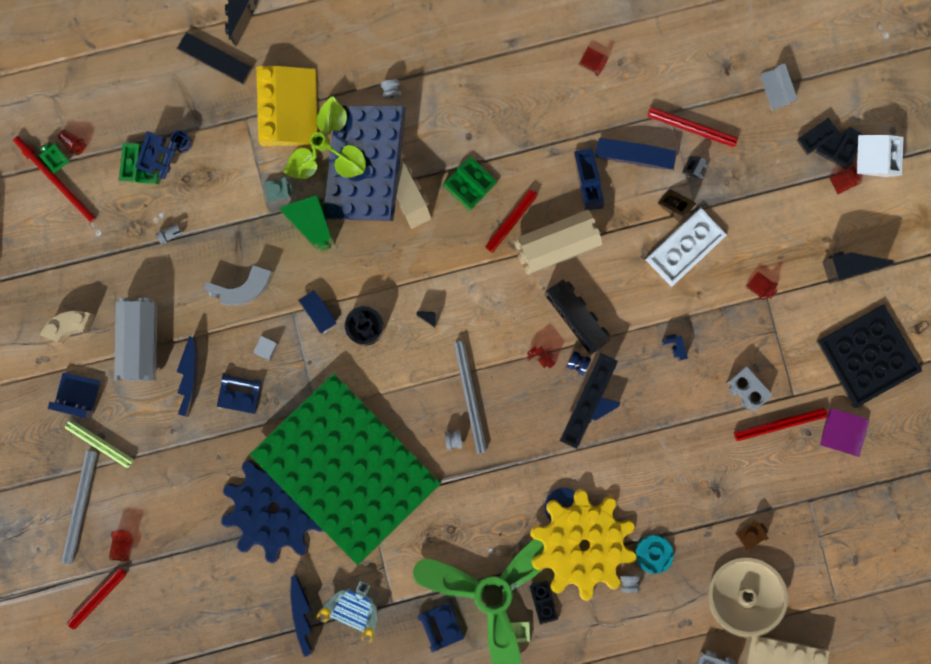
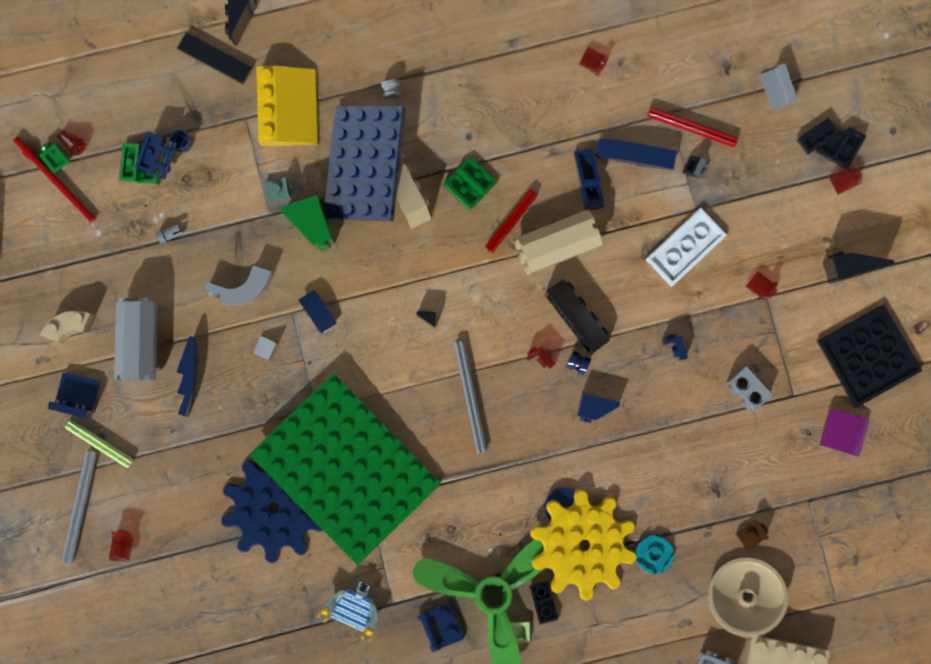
(97, 598): red axle -> none
(238, 400): dark blue plate -> none
(300, 606): dark blue slope -> none
(350, 161): lime plant -> none
(364, 326): black brick -> none
(453, 439): light grey wheel -> none
(588, 401): black plate -> none
(630, 583): light grey wheel -> none
(676, 204): dark brown slope -> none
(780, 424): red axle -> none
(880, 155): white slope -> none

